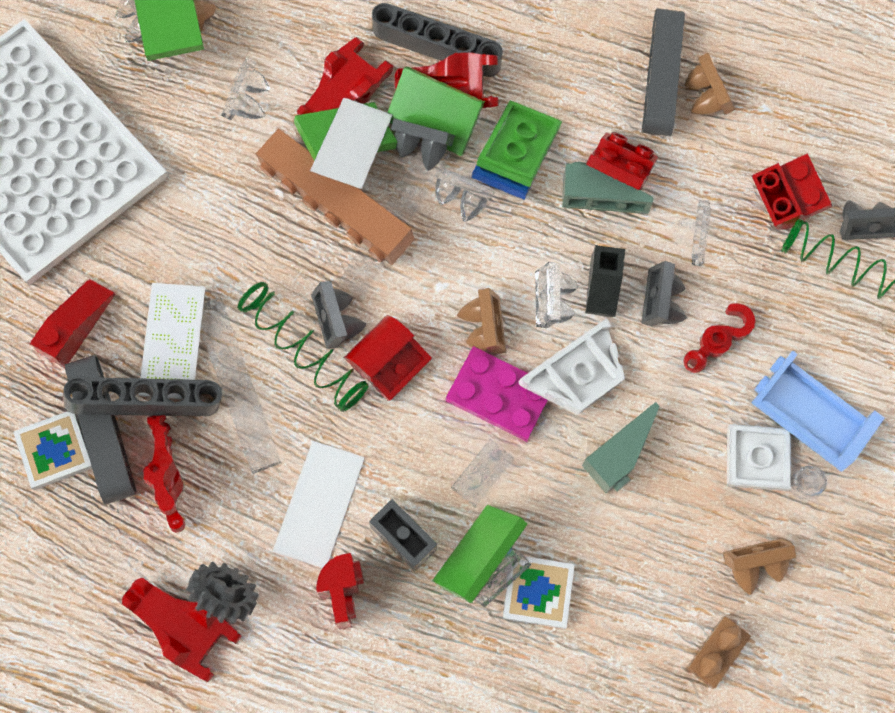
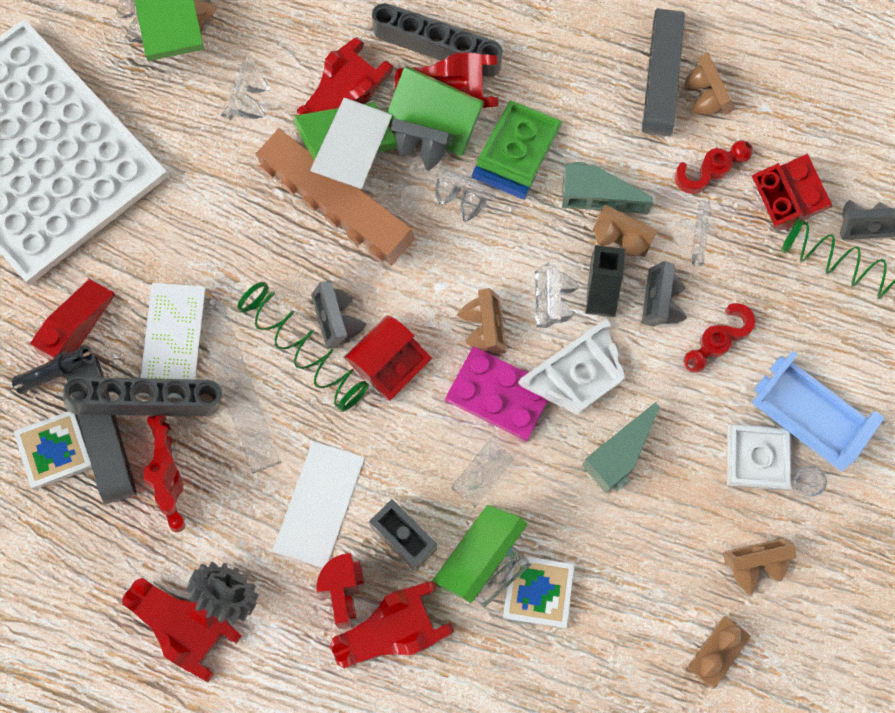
(61, 366): none -> black pin
(394, 628): none -> red animal
(623, 160): red brick -> none
(624, 231): none -> medium nougat tile
(714, 165): none -> red piece

